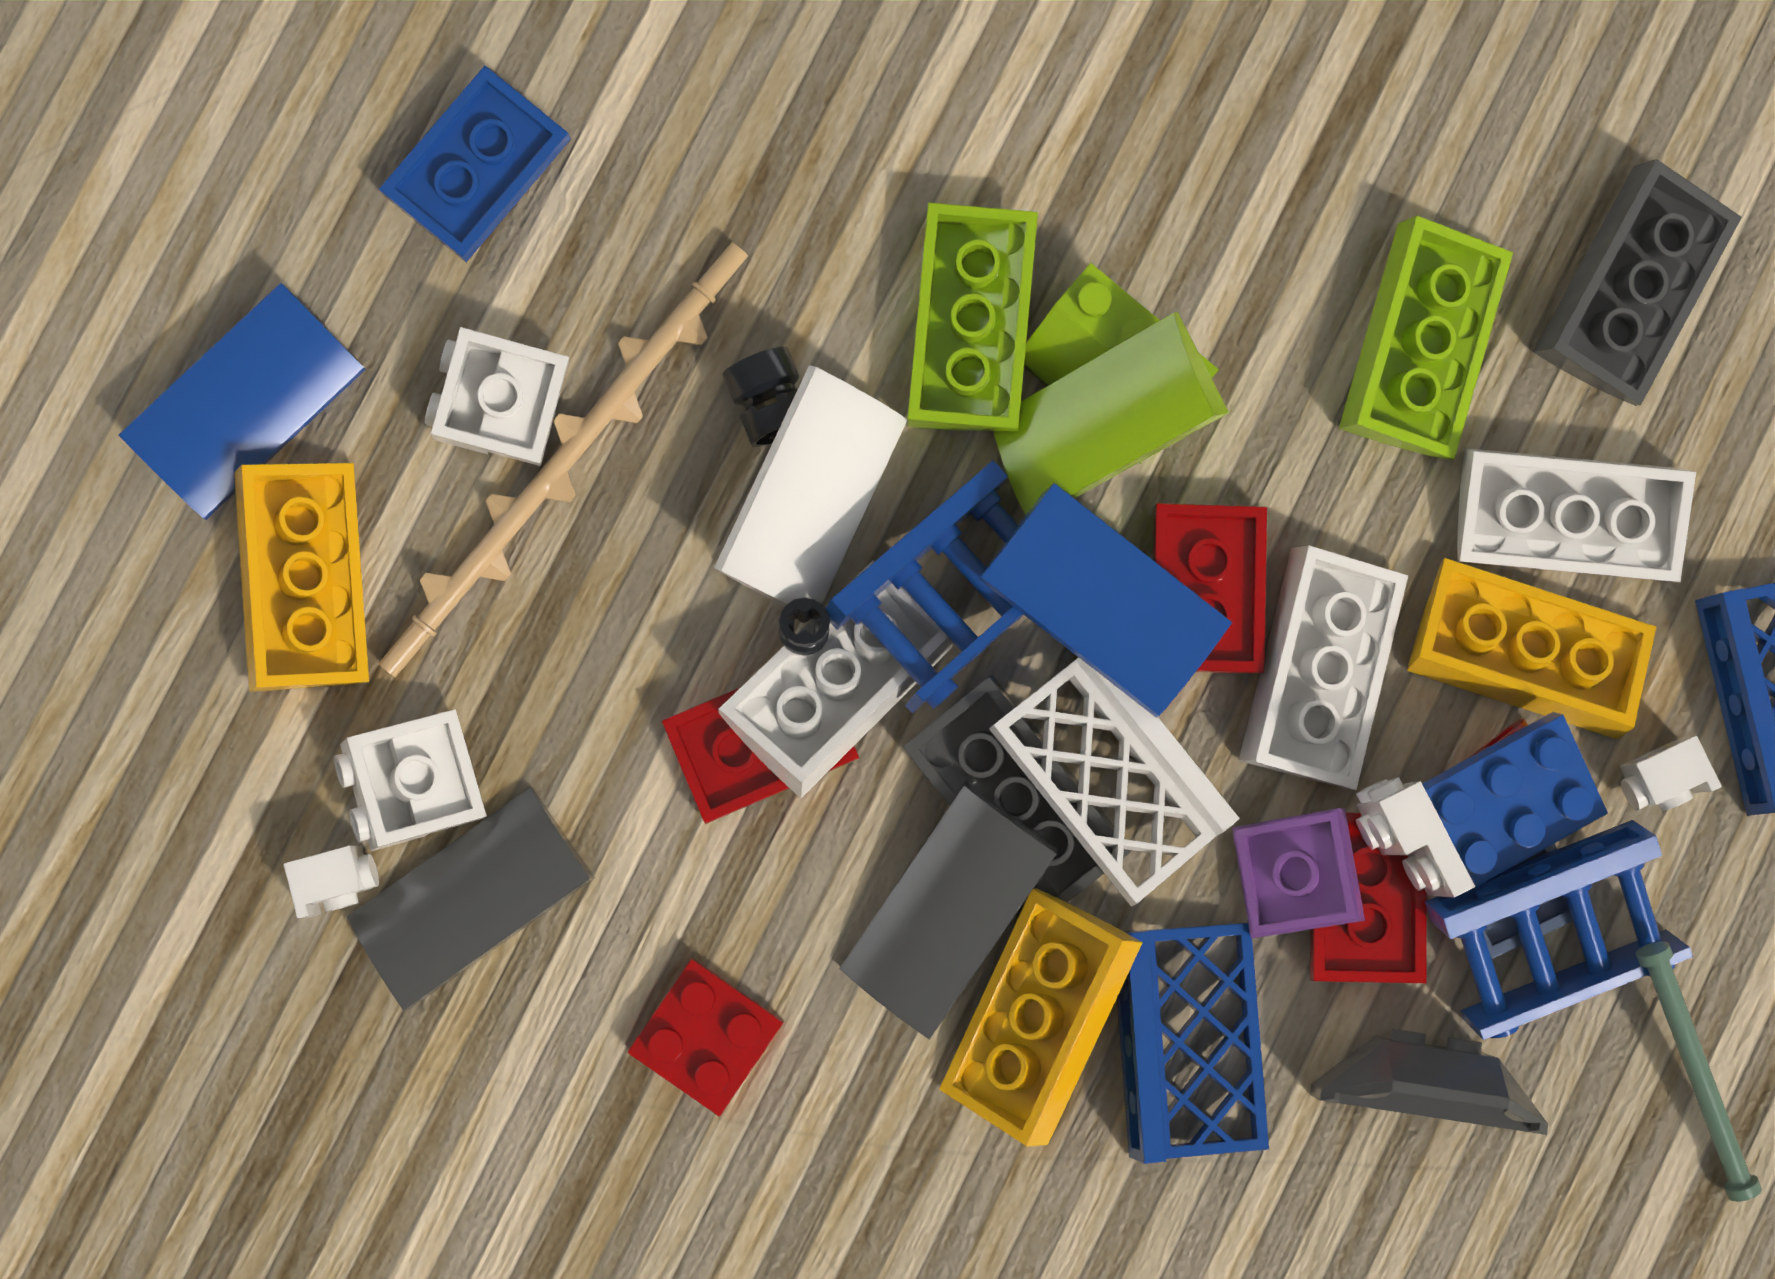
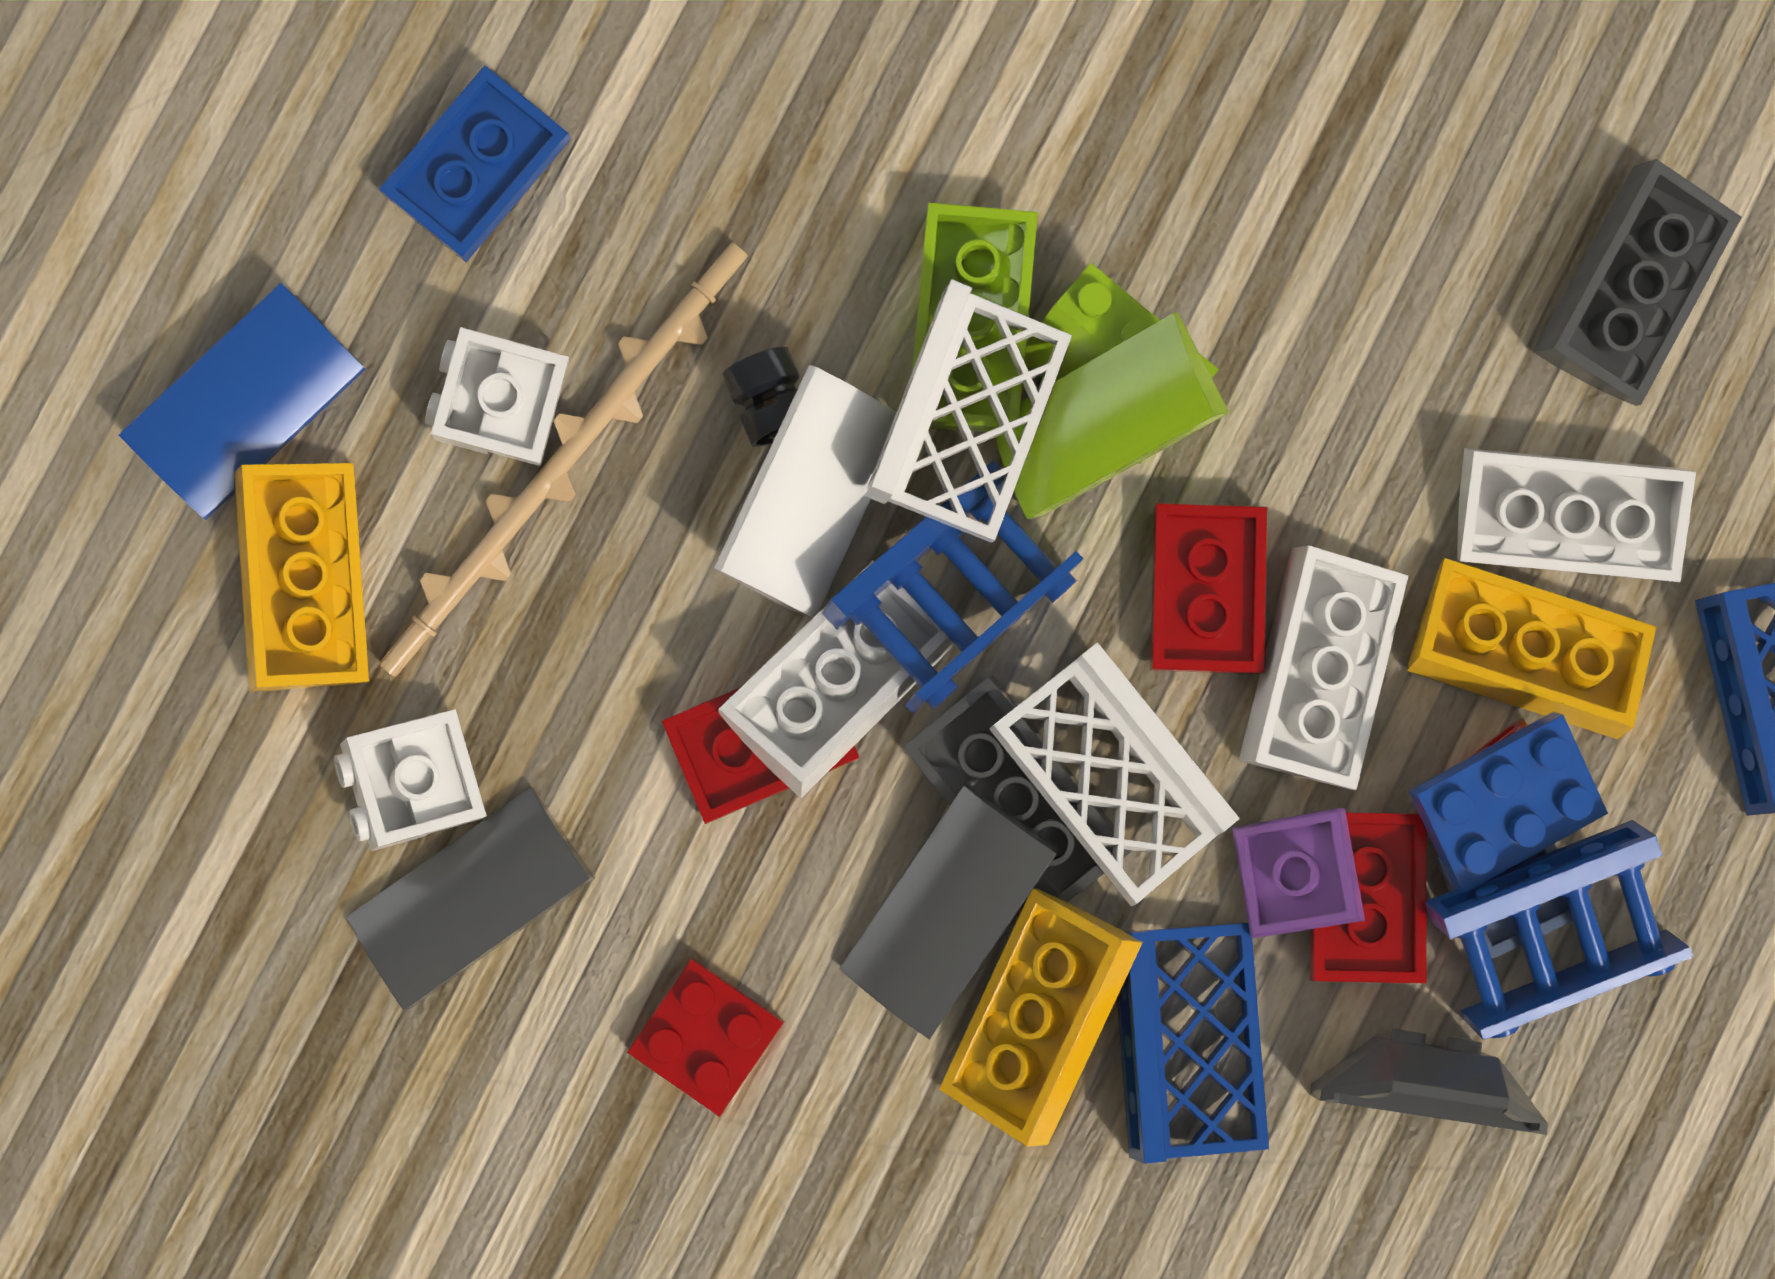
(330, 879): white brick -> none
(804, 642): black bush -> none
(924, 392): none -> white fence
(1105, 600): blue slope -> none
(1404, 822): white plate -> none
(1426, 339): lime slope -> none
(1668, 774): white brick -> none
(1740, 1183): sand green bar -> none

